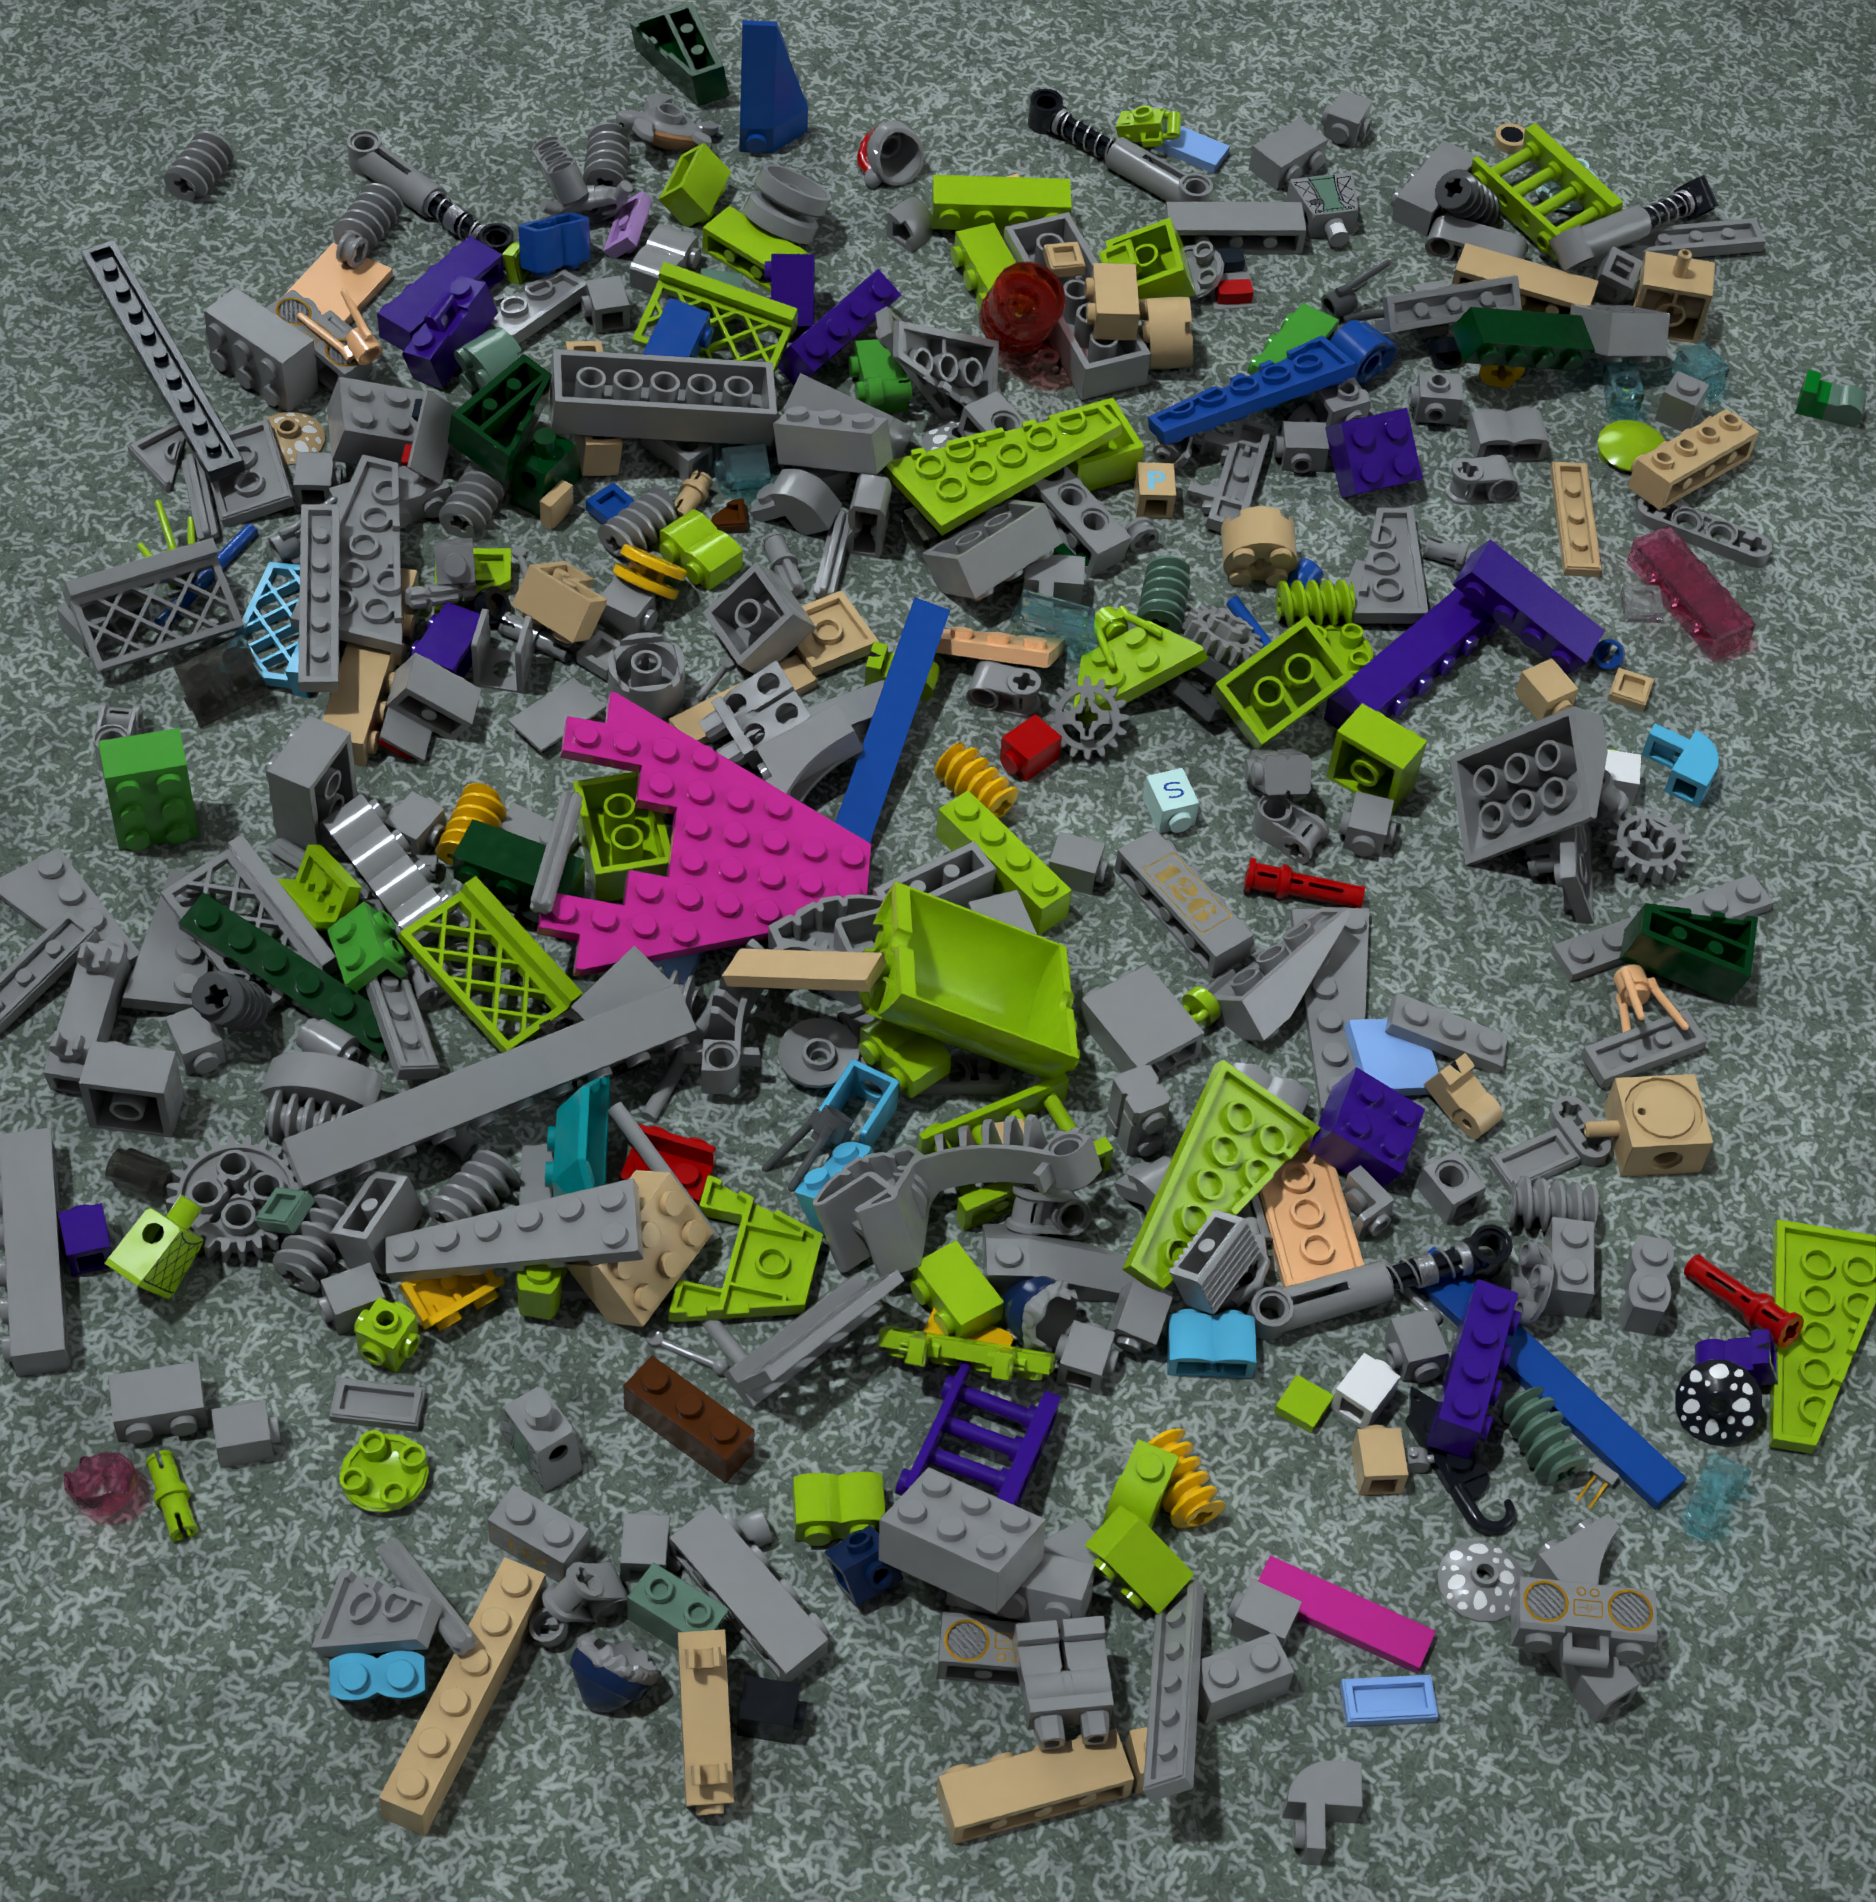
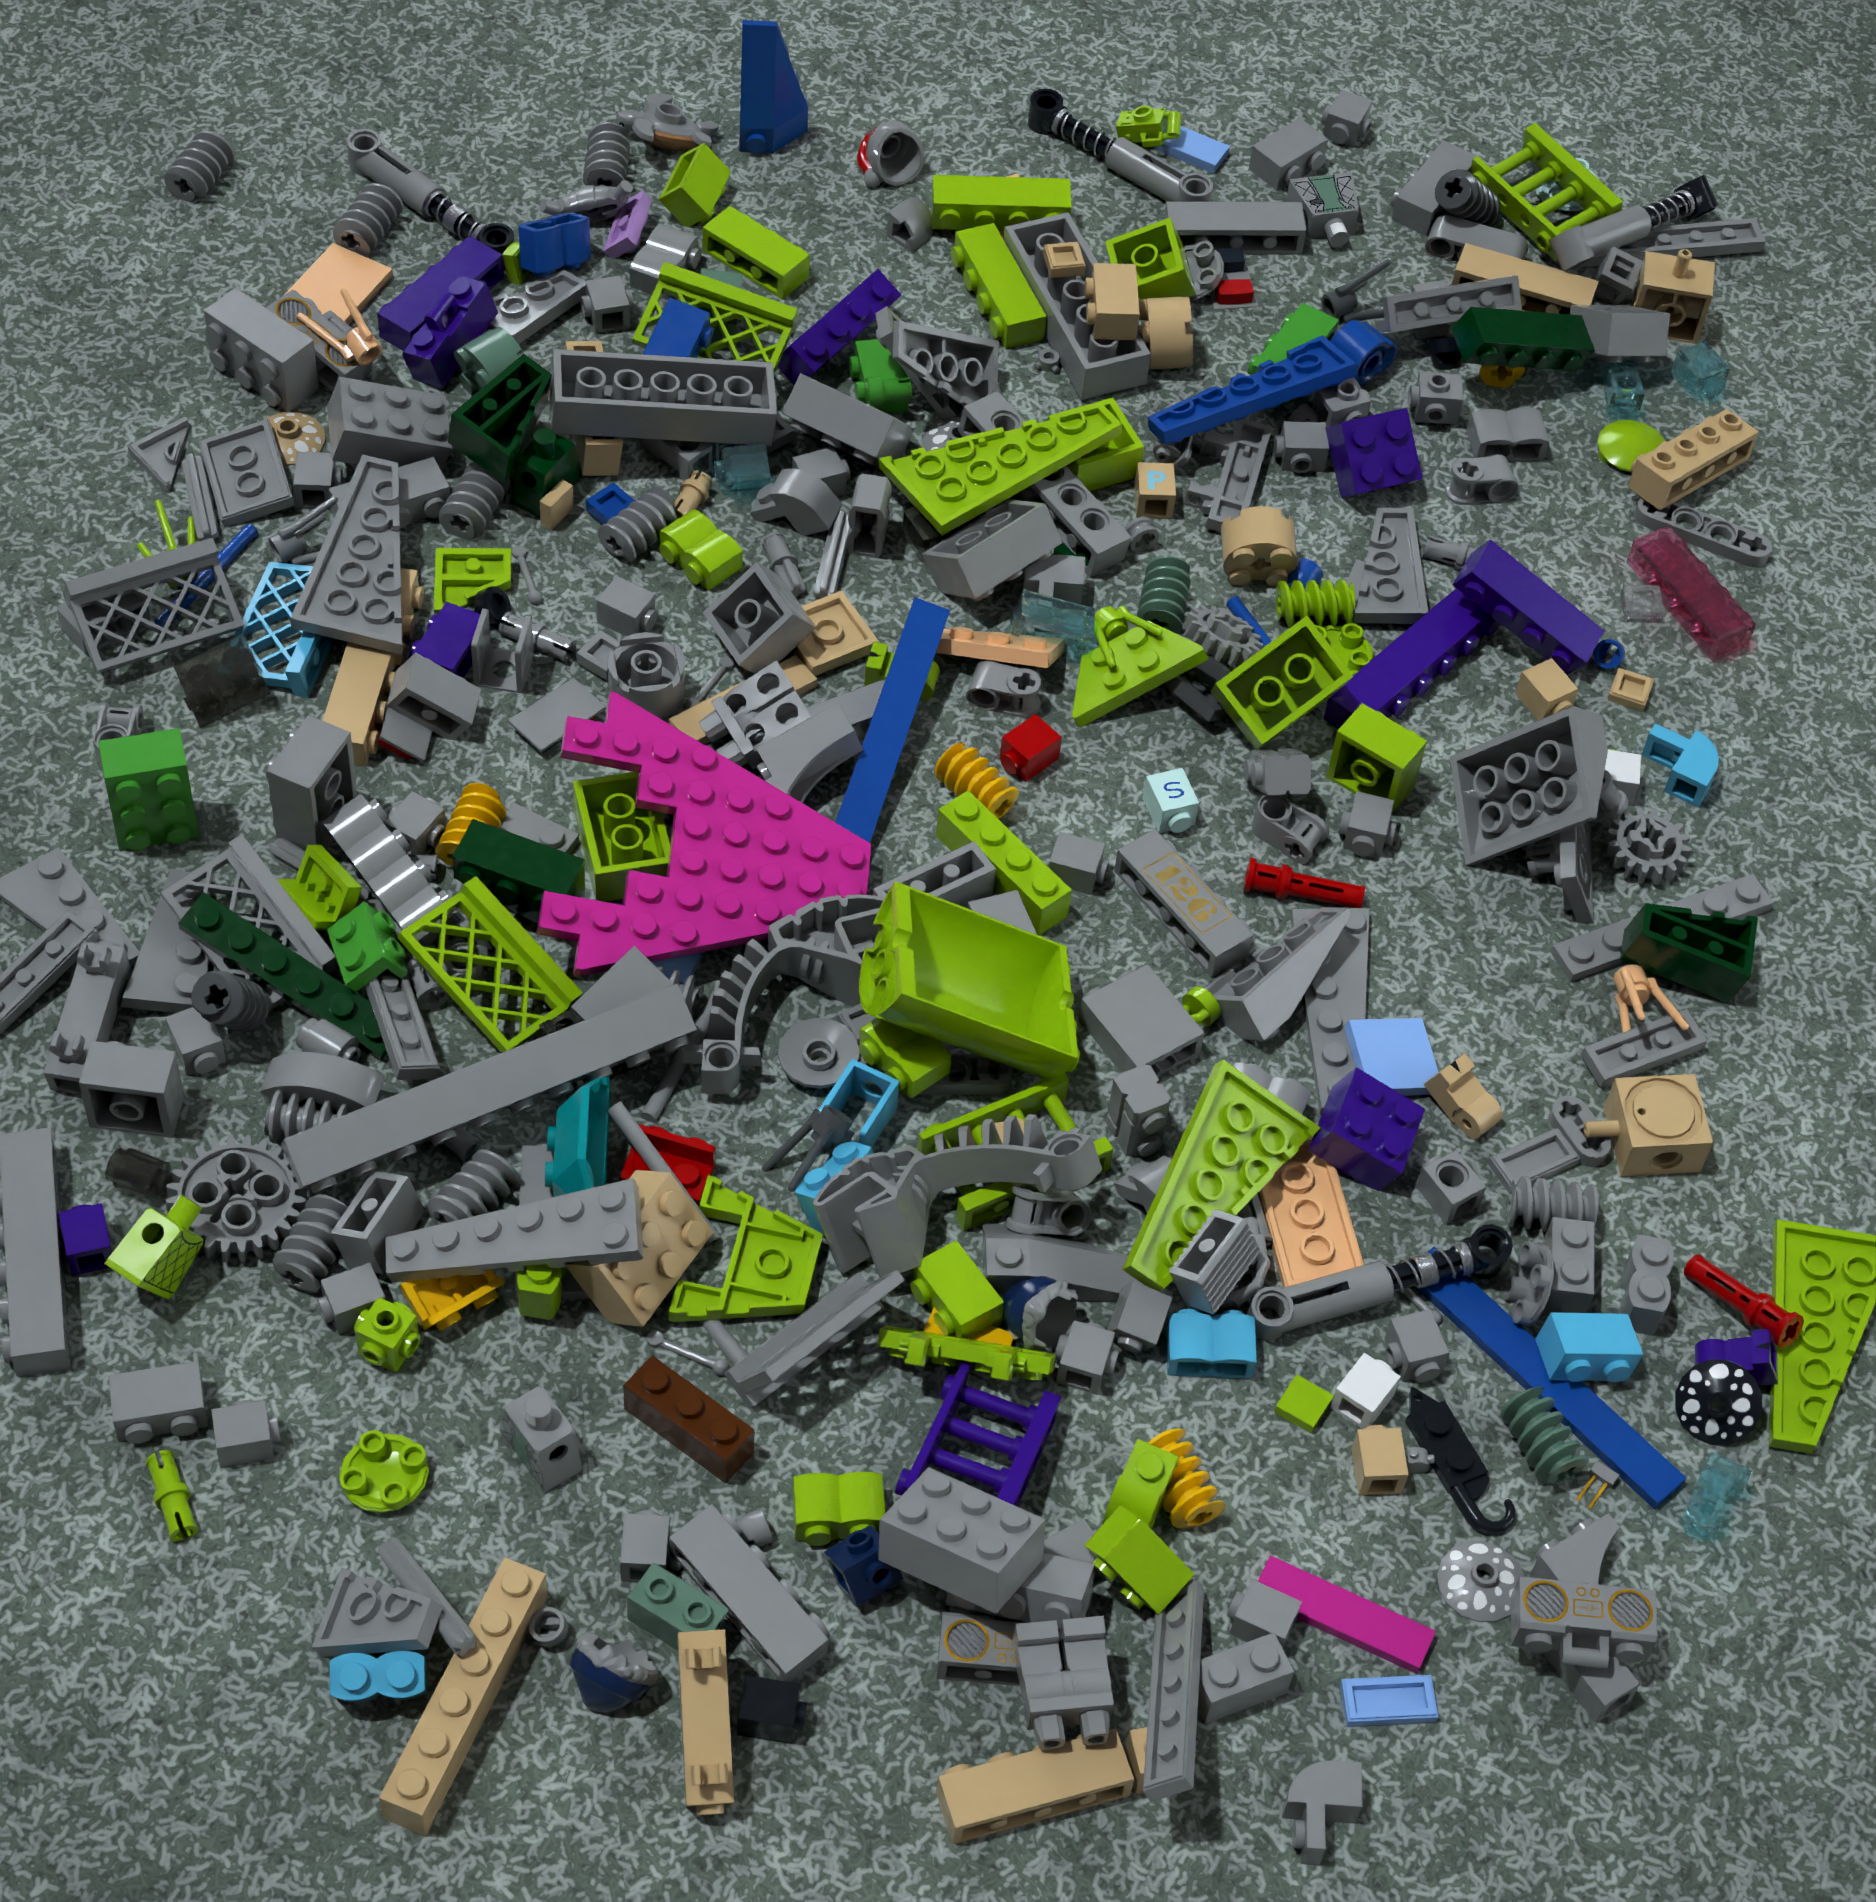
(103, 1468): clear pink hair -> none
(163, 362): plate -> none
(284, 1210): sand green tile -> none
(319, 598): light grey plate -> none
(352, 249): light grey bush -> none
(377, 1404): light grey tile -> none
(430, 443): light grey piece -> none
(439, 594): light grey axle -> none
(454, 561): light grey brick -> none
(537, 1534): light grey brick -> none
(556, 852): light grey axle -> none
(560, 169): light grey beam -> none
(560, 600): tan brick -> none
(587, 1594): light grey piece -> none
(649, 571): yellow head -> none
(682, 52): dark green wedge -> none
(731, 518): reddish brown tile -> none
(787, 203): light grey wheel -> none
(793, 283): dark purple brick -> none
(804, 969): tan tile -> none
(833, 440): light grey brick -> none
(1031, 293): clear red wheel -> none
(1105, 717): light grey gear -> none
(1121, 254): lime tile -> none
(1369, 1200): light grey bracket -> none
(1446, 1033): light grey plate -> none
(1472, 1370): dark purple brick -> none
(1509, 138): tan tile -> none
(1575, 519): tan tile -> none
(1589, 1347): none -> medium azure brick
(1681, 401): light grey brick -> none
(1830, 401): leg -> none

